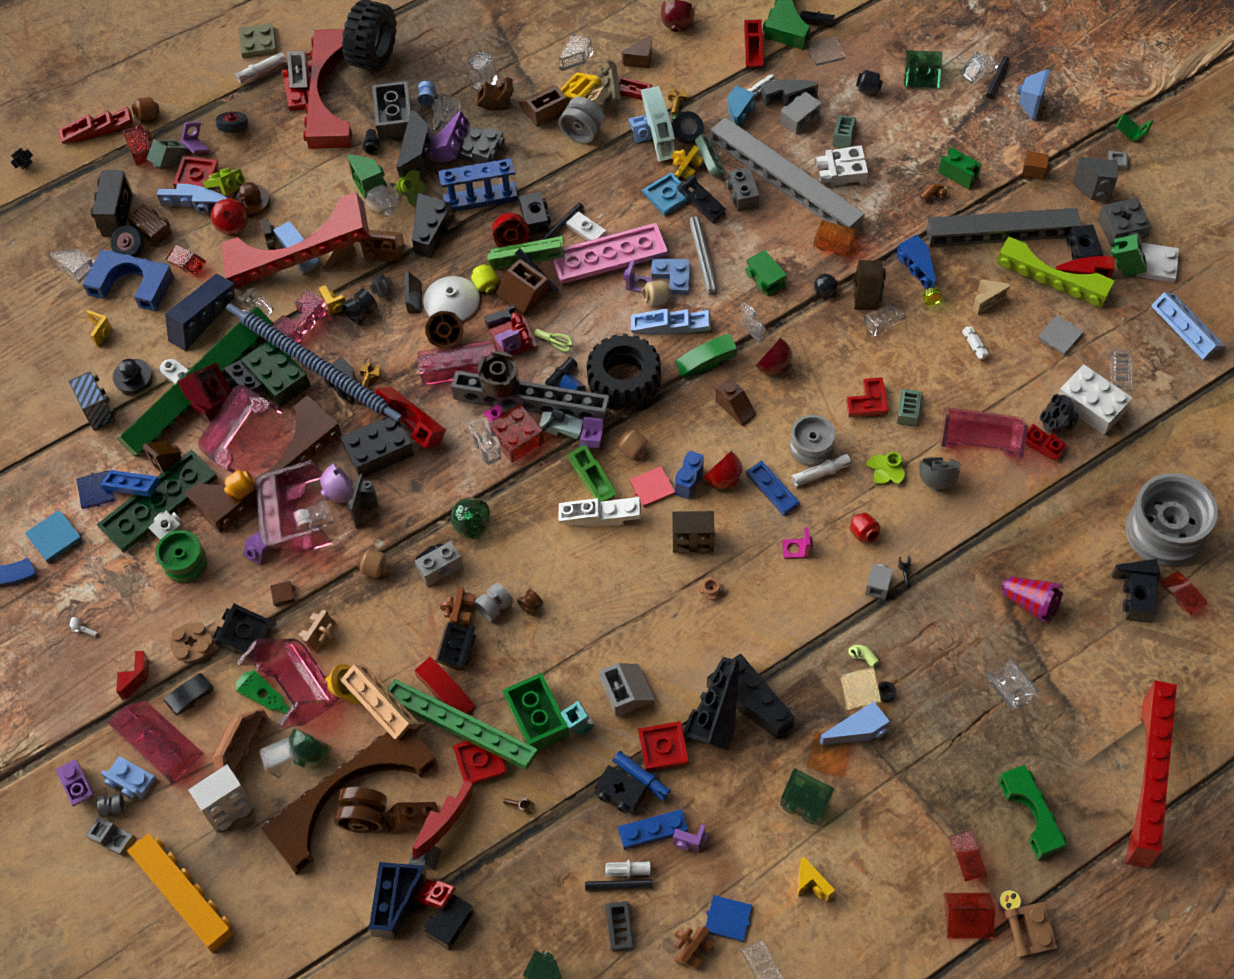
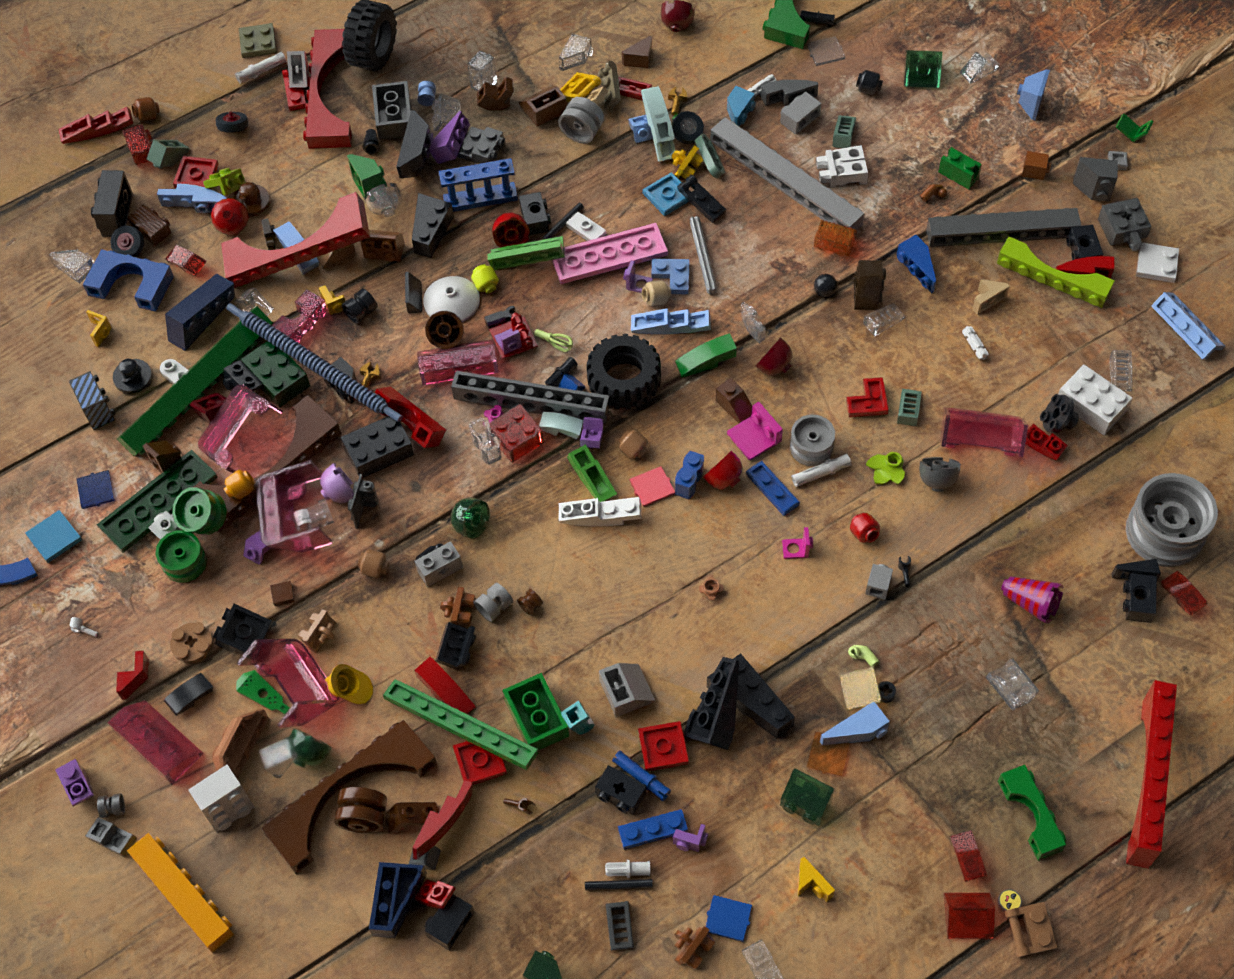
(21, 158): black gear -> none
(129, 778): light blue bracket -> none
(130, 483): blue plate -> none
(191, 141): medium lavender bracket -> none
(199, 511): none -> green wheel
(206, 386): dark red slope -> none
(379, 701): light nougat fence -> none
(380, 285): dark grey gear -> none
(412, 187): lime plate -> none
(498, 374): dark brown brick -> none
(522, 287): reddish brown slope -> none
(525, 258): black bar -> none
(557, 415): black hand -> none
(693, 531): dark brown brick -> none
(743, 189): dark grey brick -> none
(753, 43): red slope -> none
(756, 433): none -> dark pink bracket
(766, 273): green brick -> none
(932, 296): clear neon green tile -> none
(990, 93): black bar -> none
(1060, 335): light grey piece -> none
(1129, 255): green brick -> none

